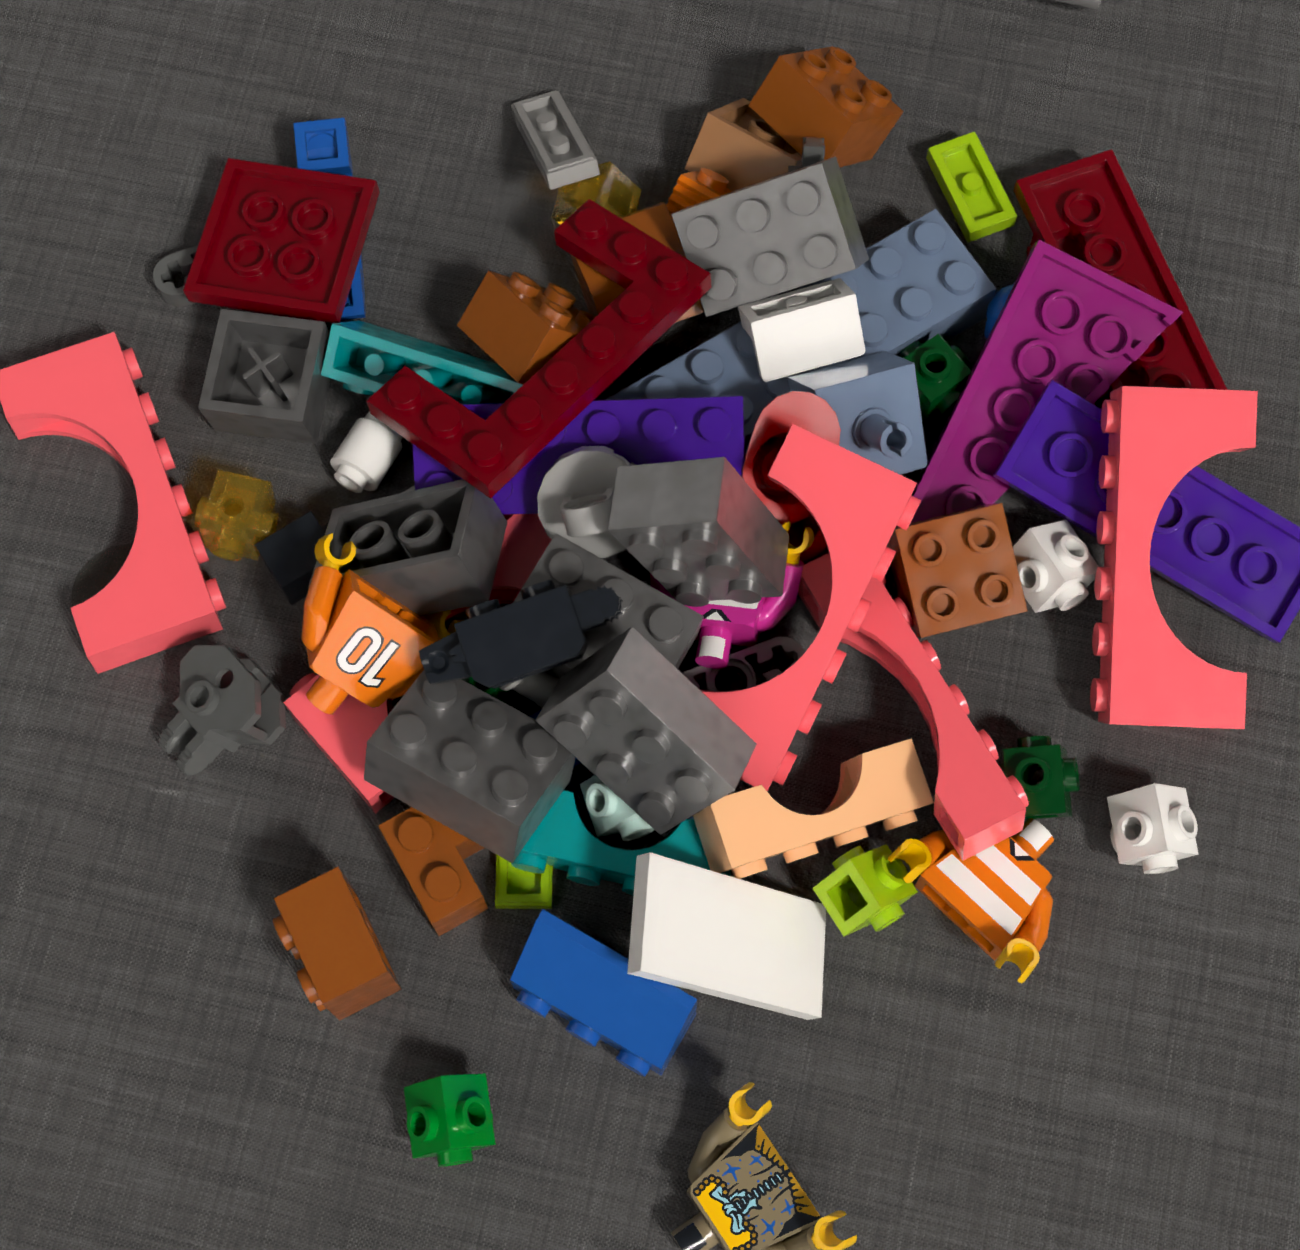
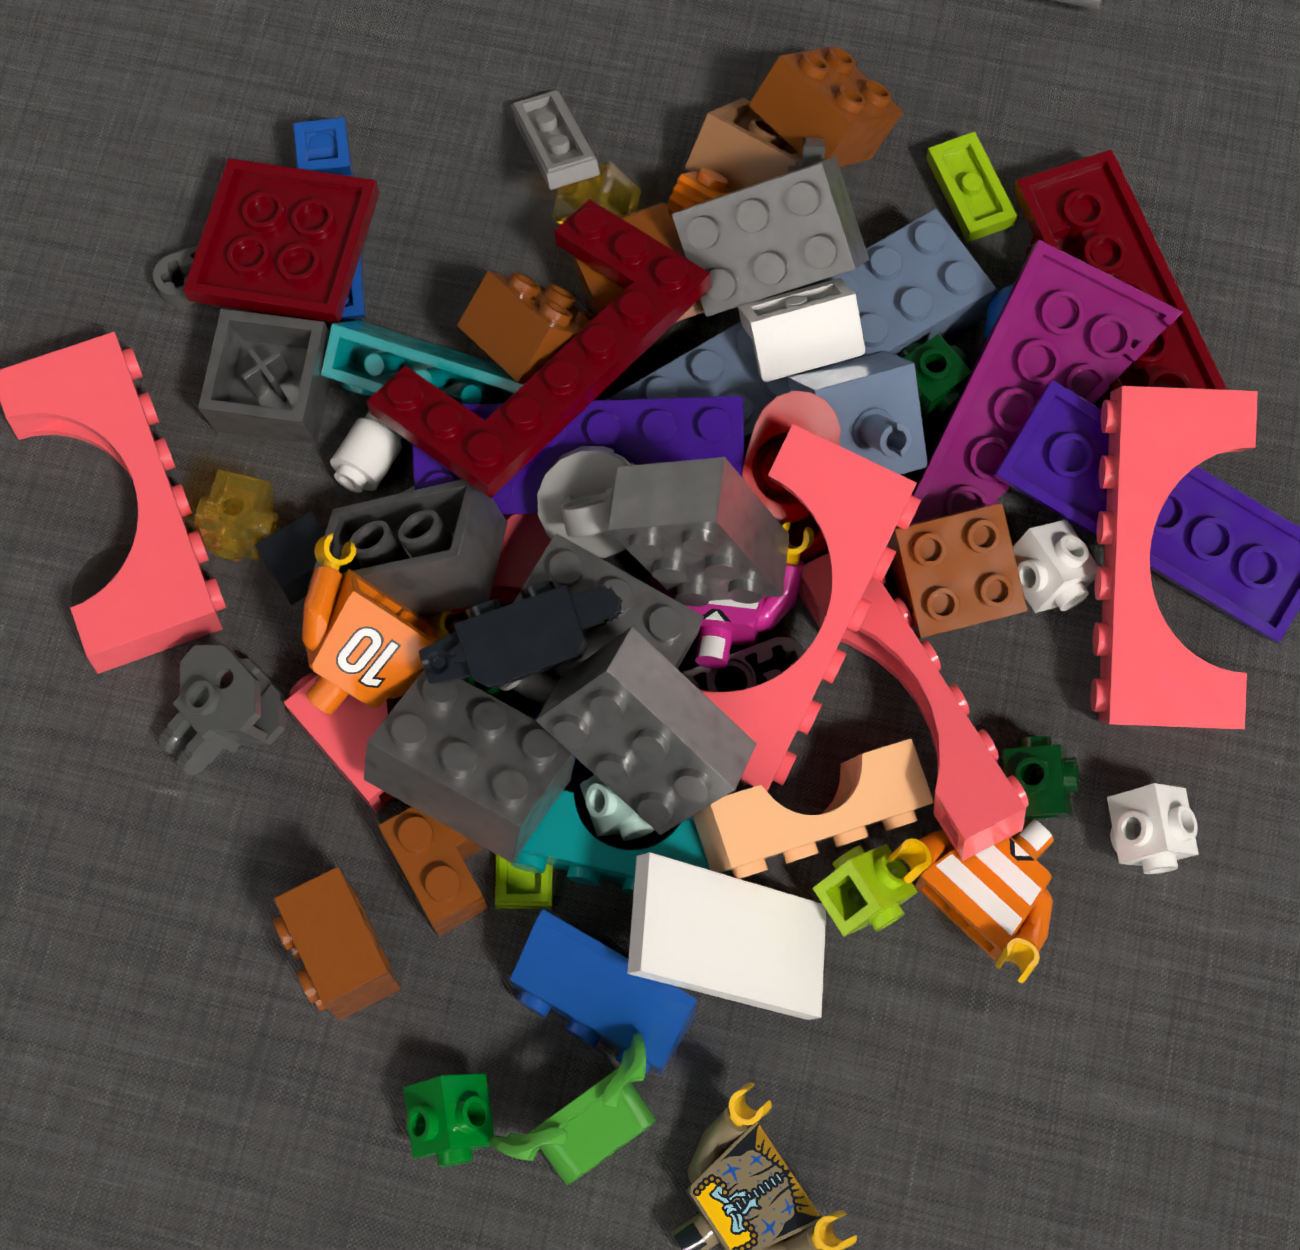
(591, 1124): none -> bright green piece

